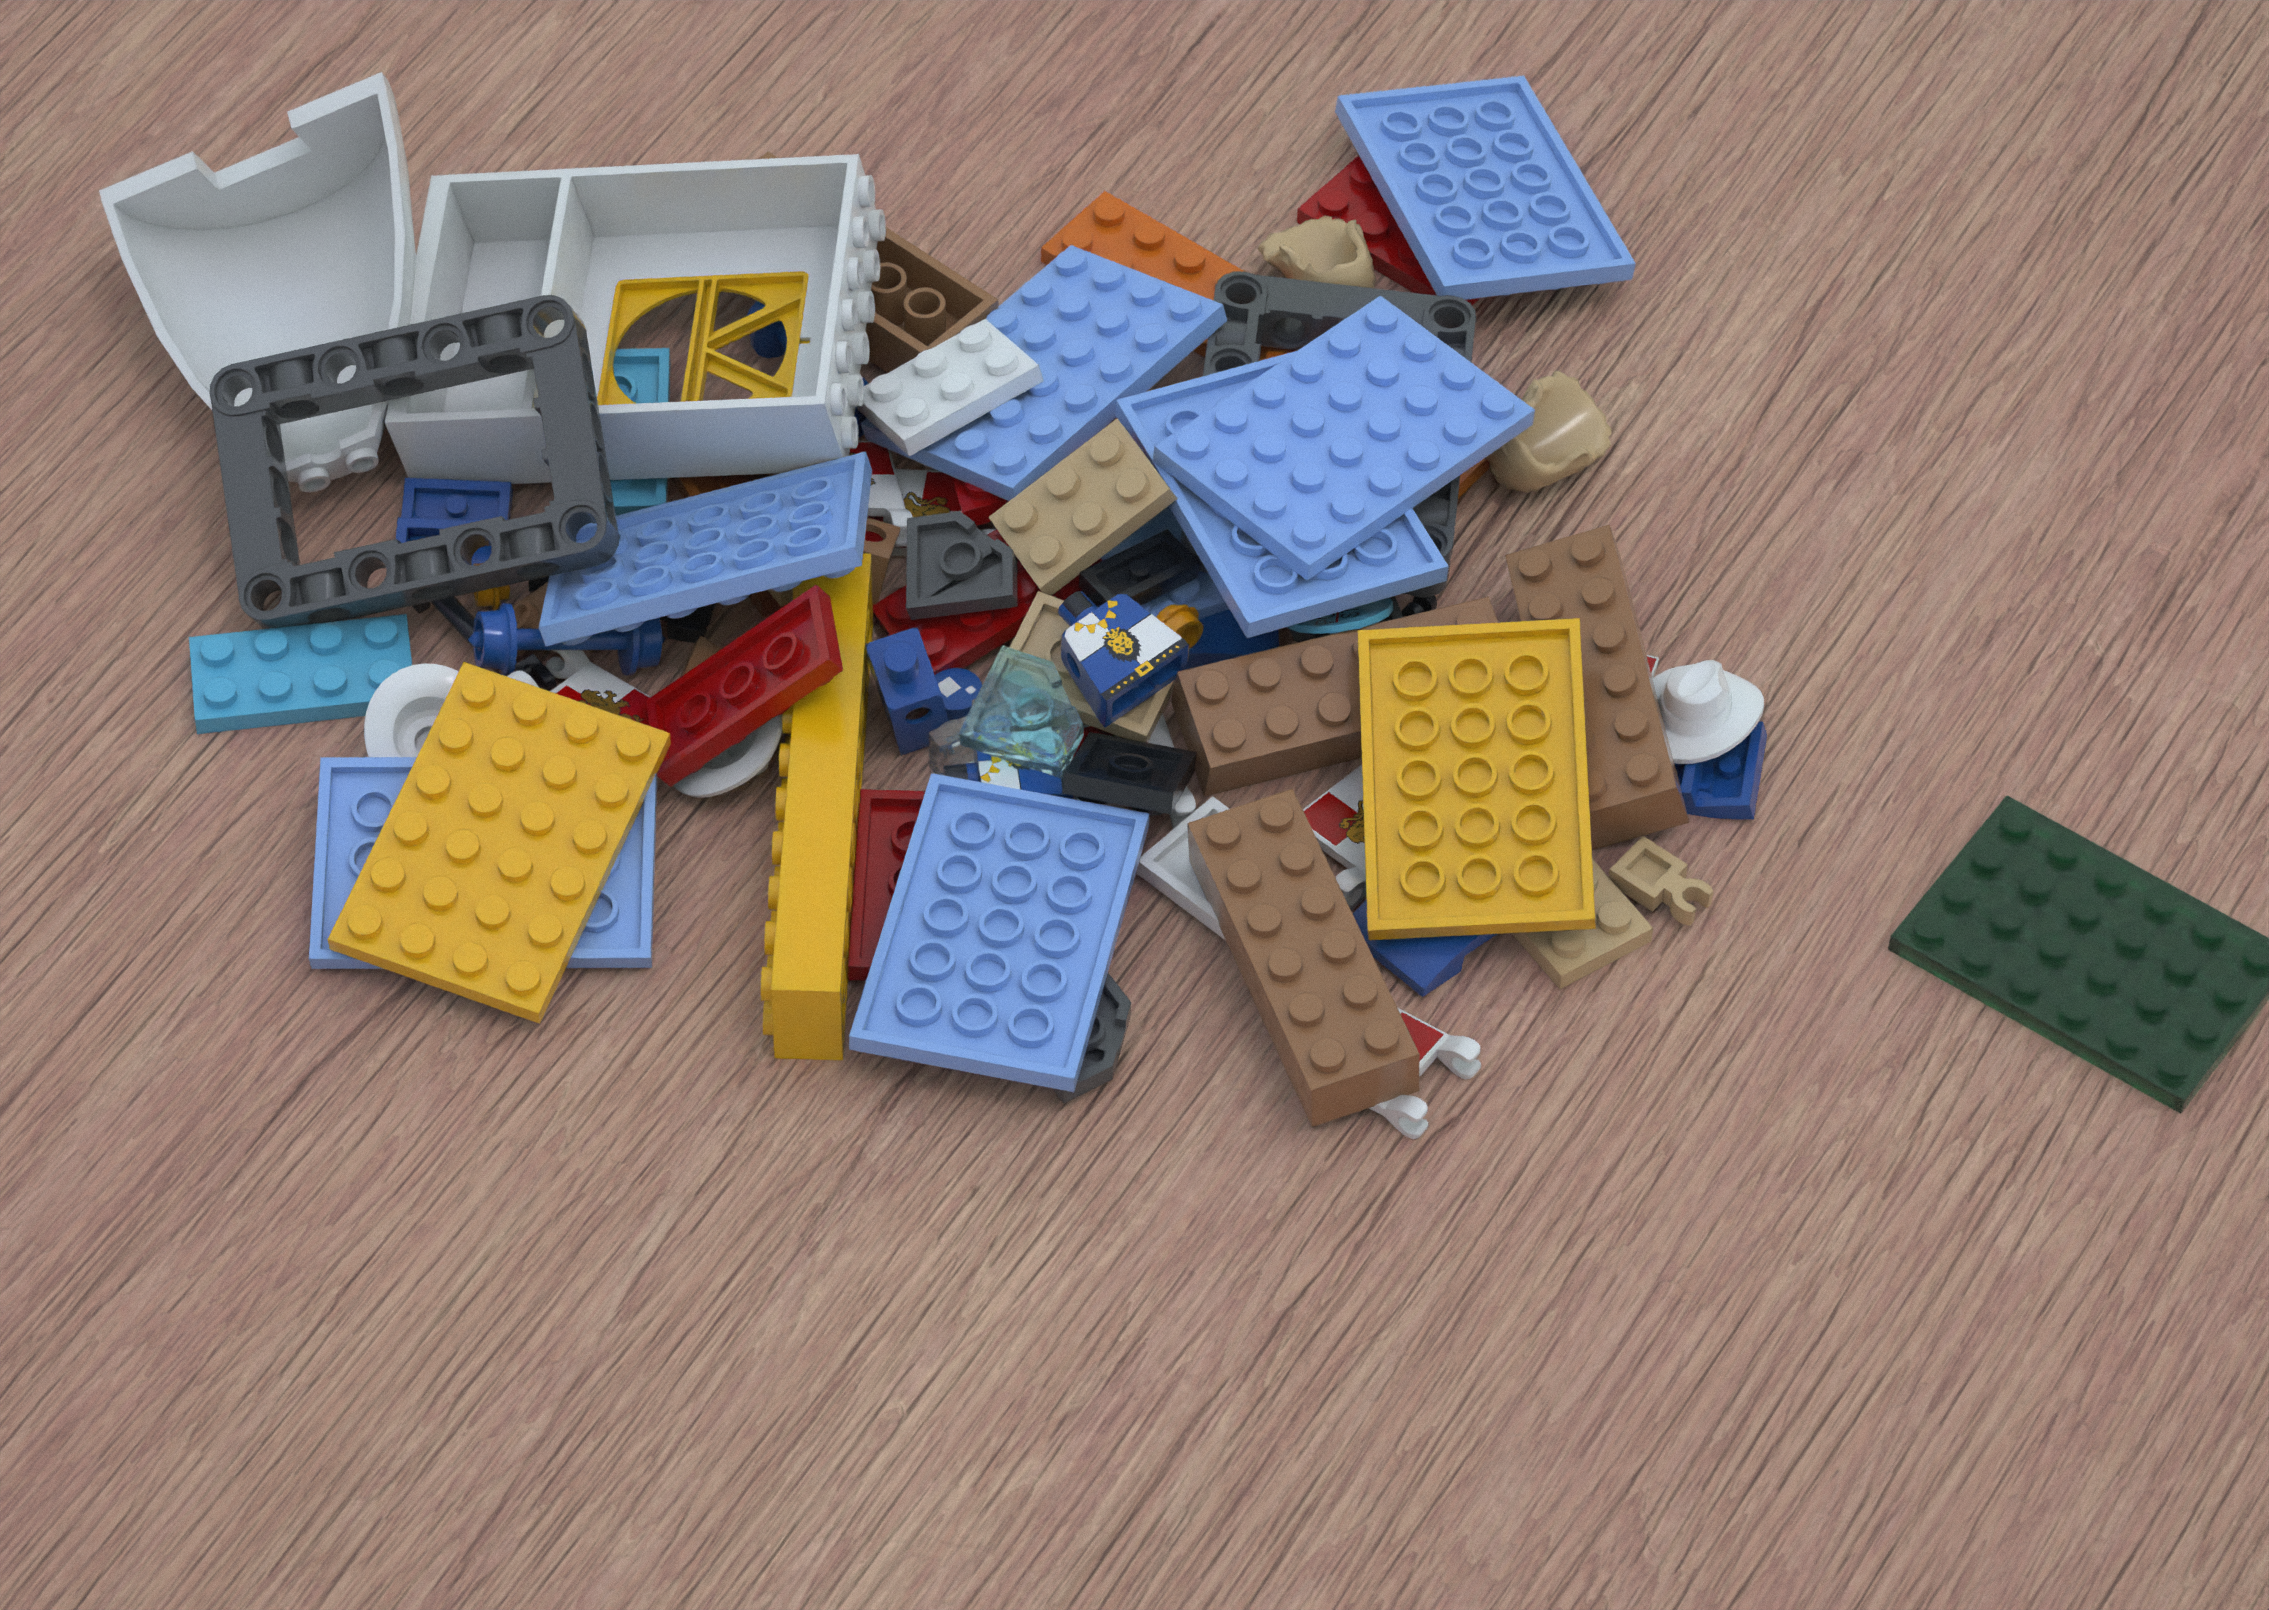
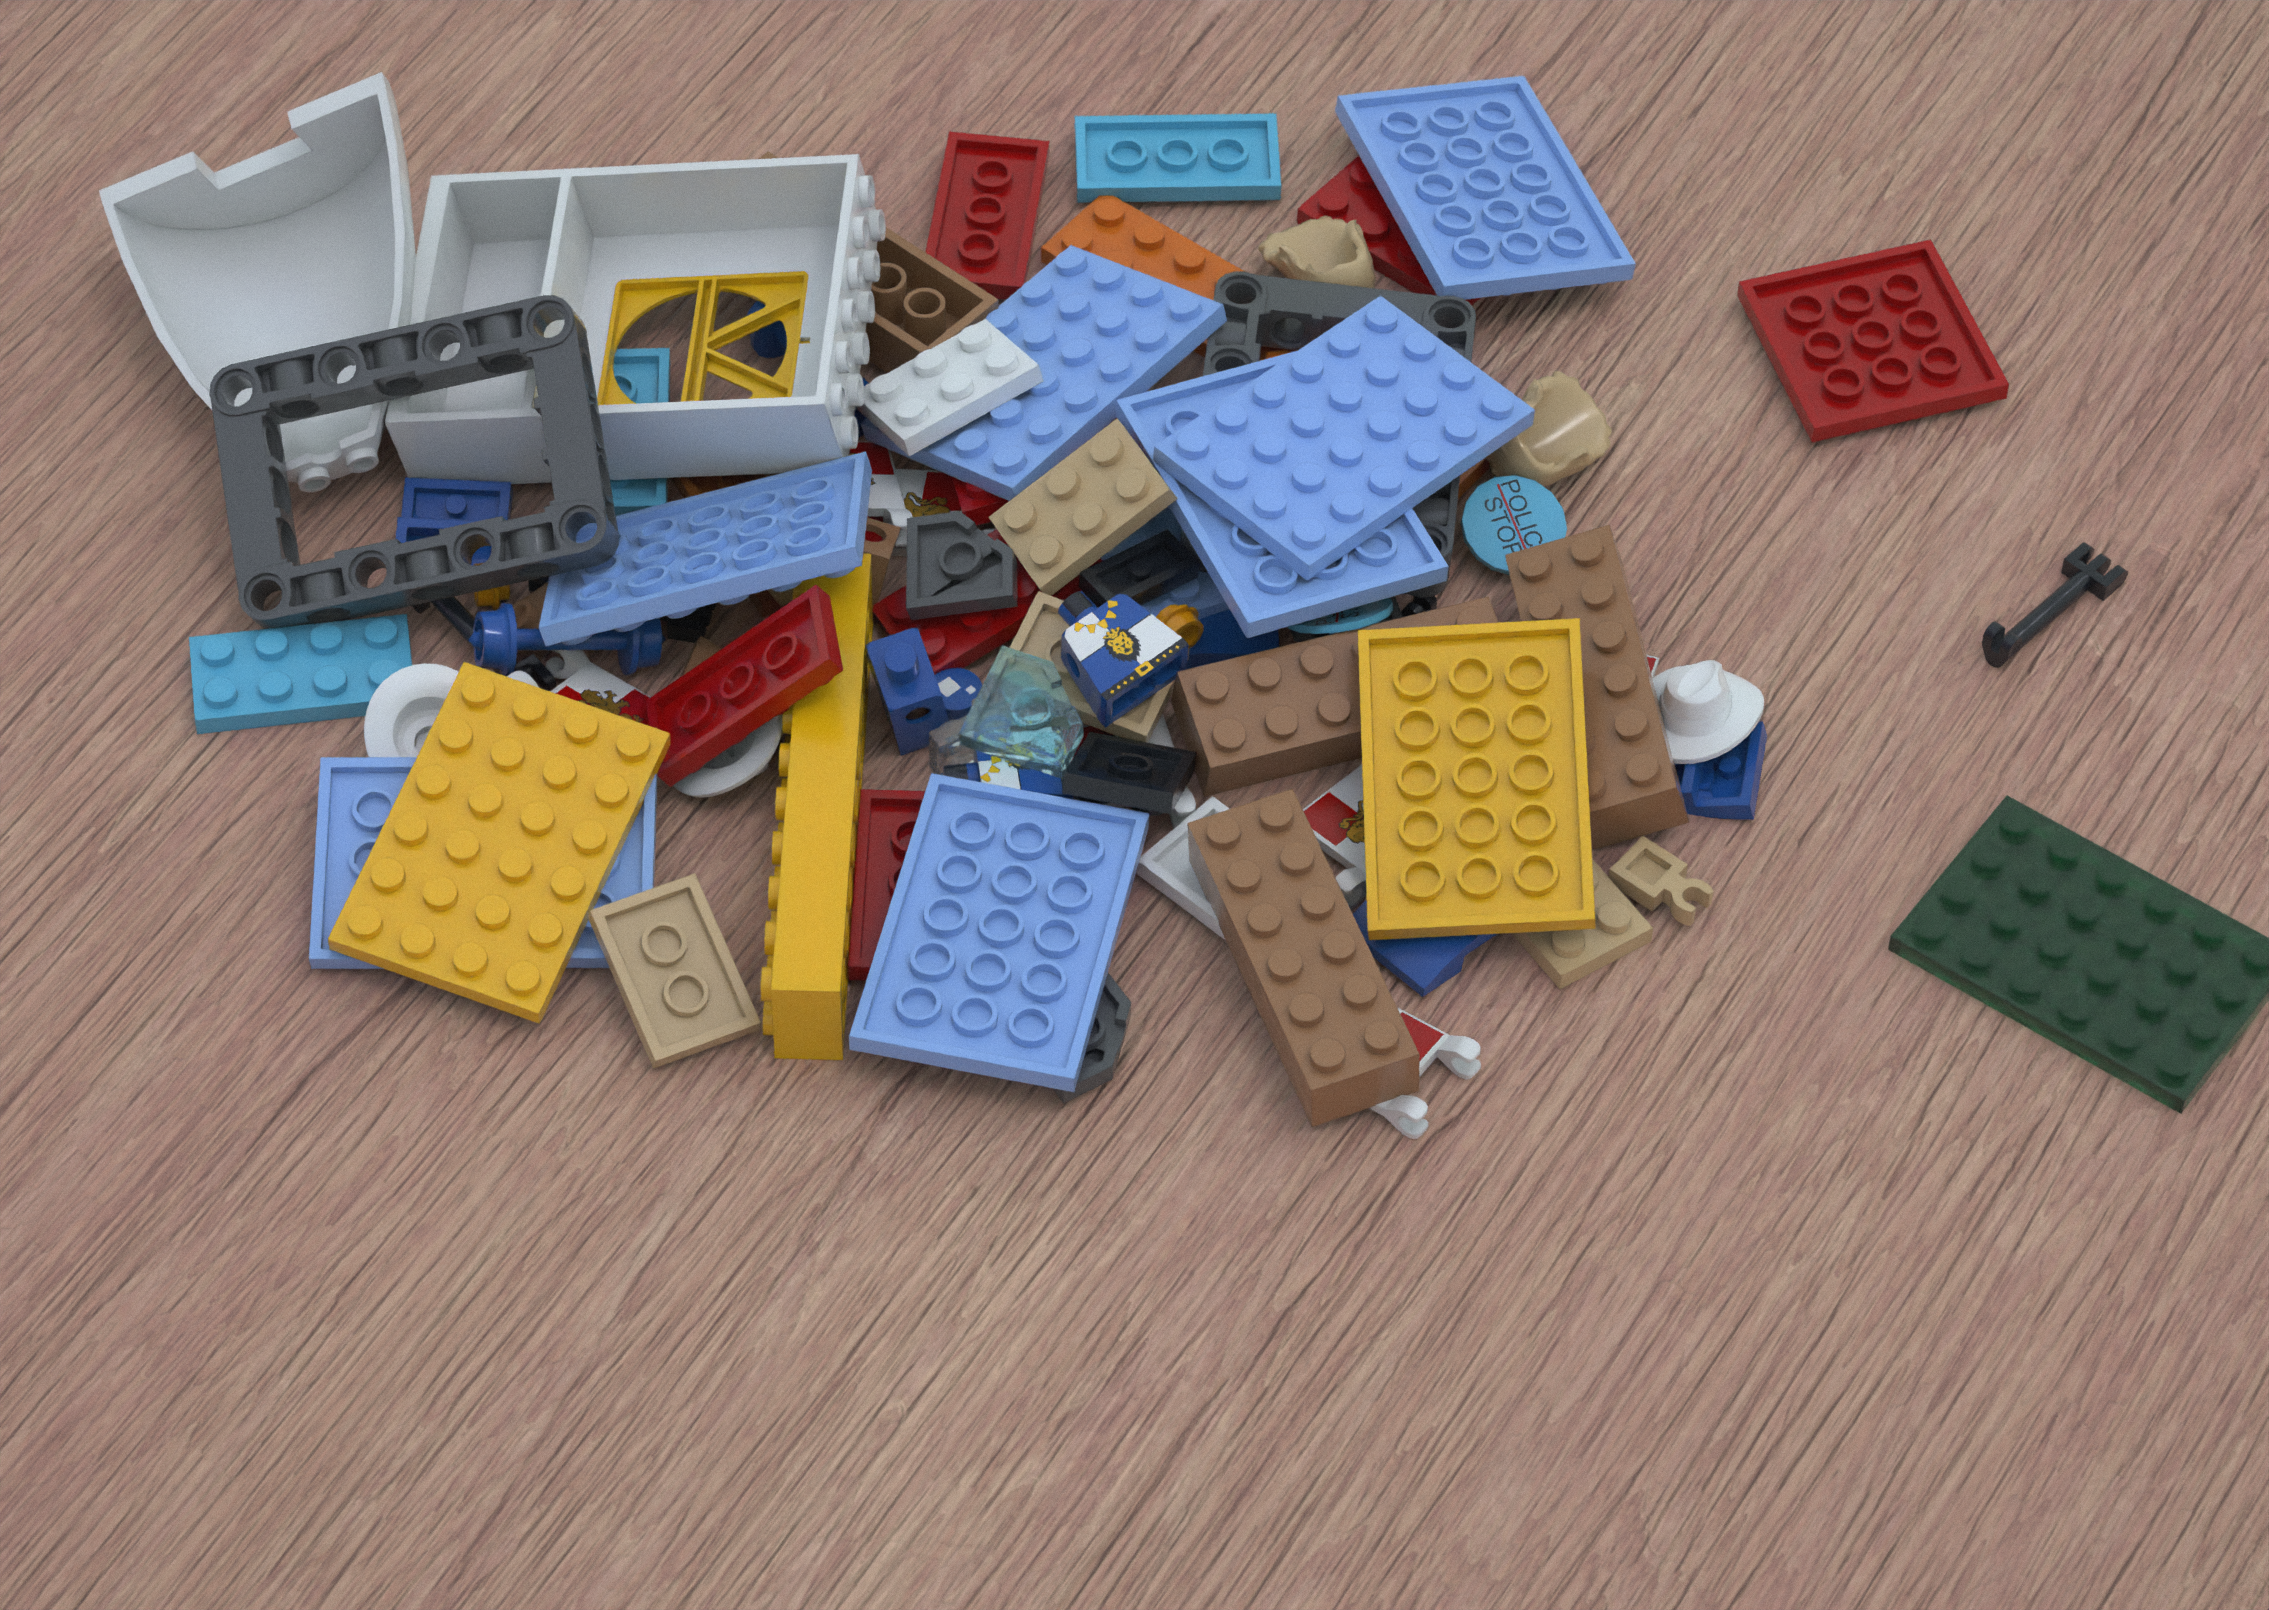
(674, 970): none -> tan plate
(988, 209): none -> red plate
(1178, 157): none -> medium azure plate
(1510, 517): none -> medium azure piece
(1872, 340): none -> red plate
(2082, 578): none -> black hinge

